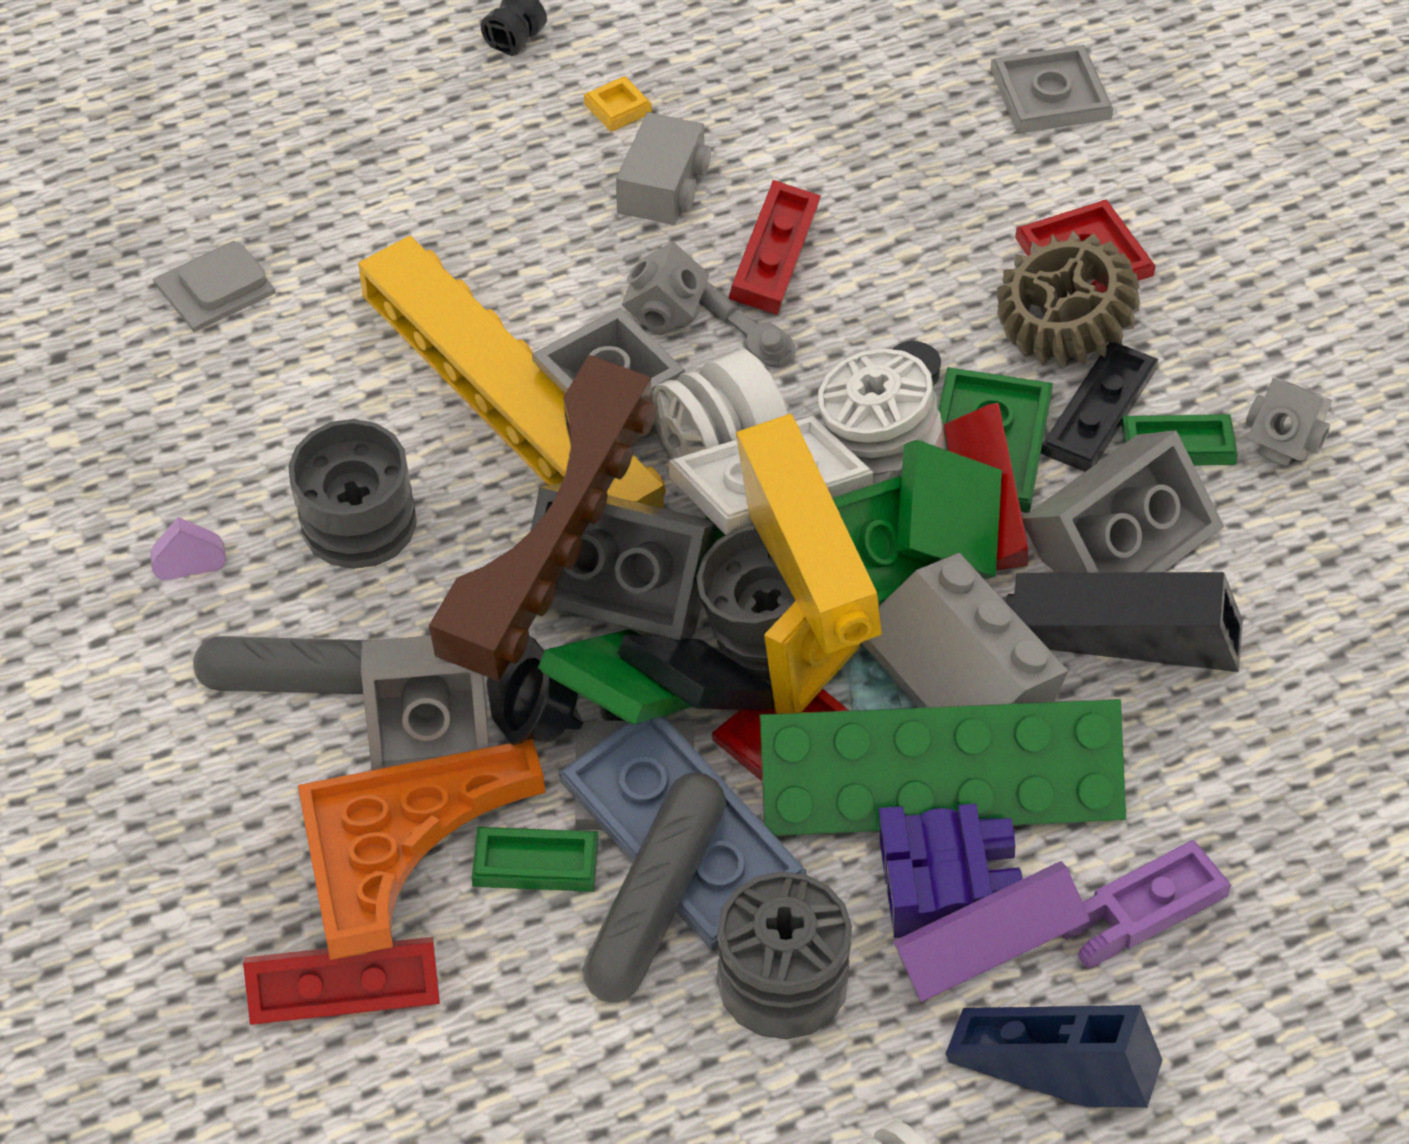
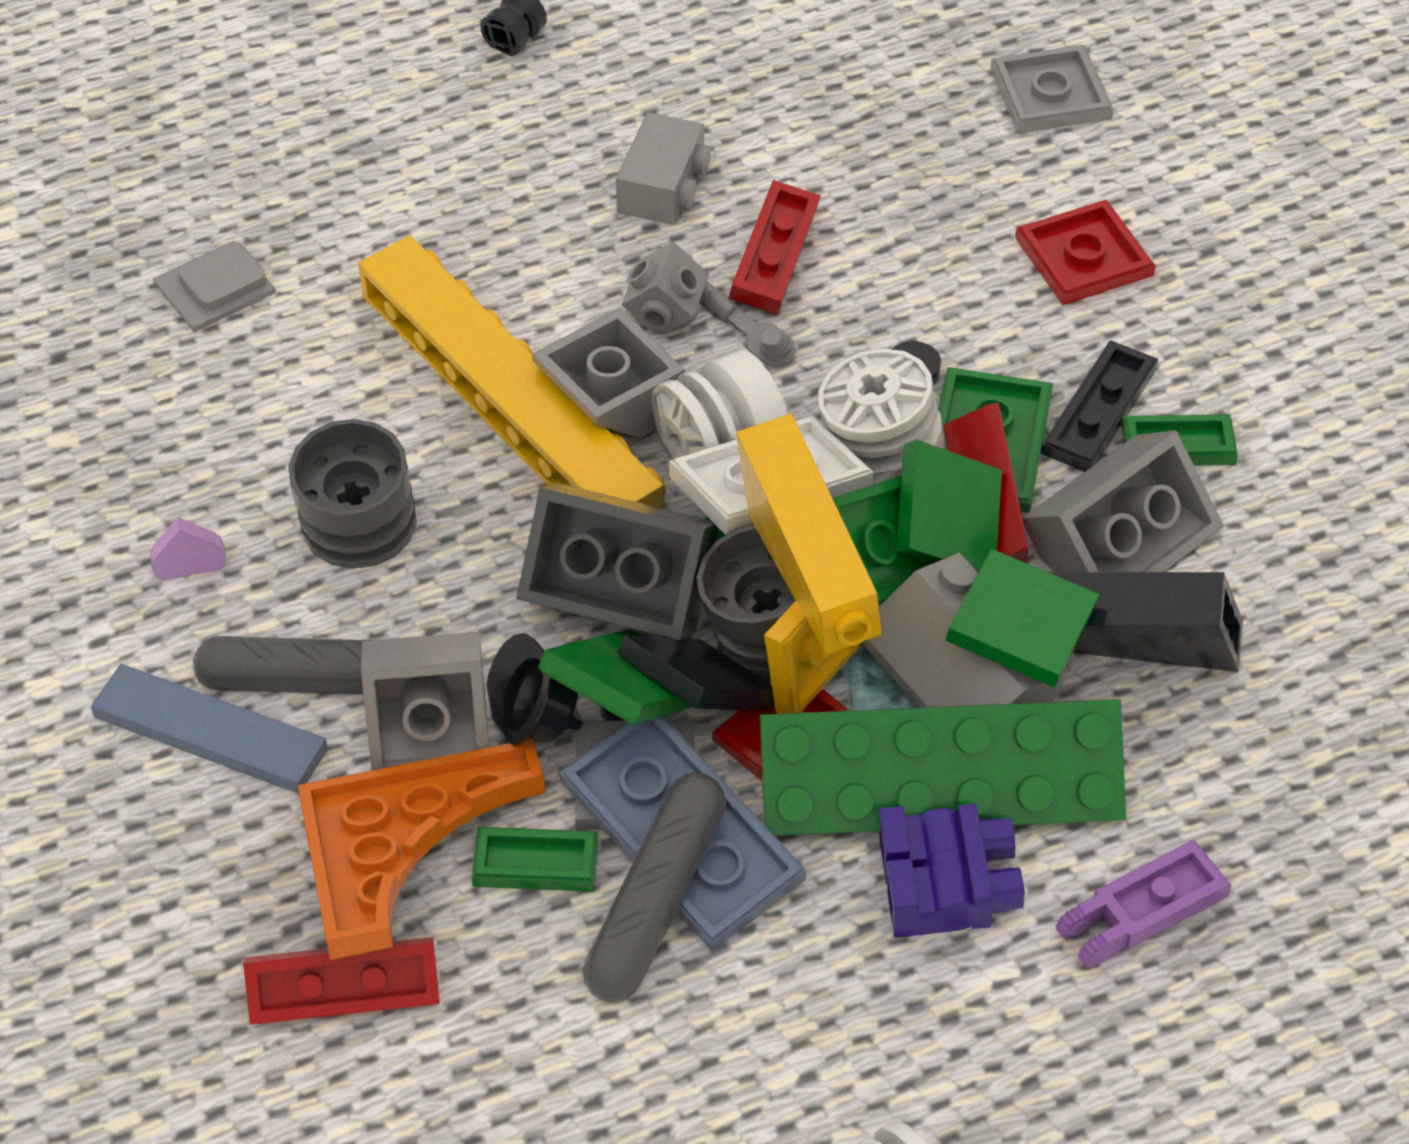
(209, 728): none -> sand blue tile
(492, 608): reddish brown arch -> none
(617, 103): yellow tile -> none
(783, 955): dark grey wheel -> none
(991, 931): medium lavender tile -> none
(1022, 618): none -> green tile
(1063, 1051): dark blue slope -> none
(1075, 314): dark tan gear -> none
(1307, 416): light grey brick -> none

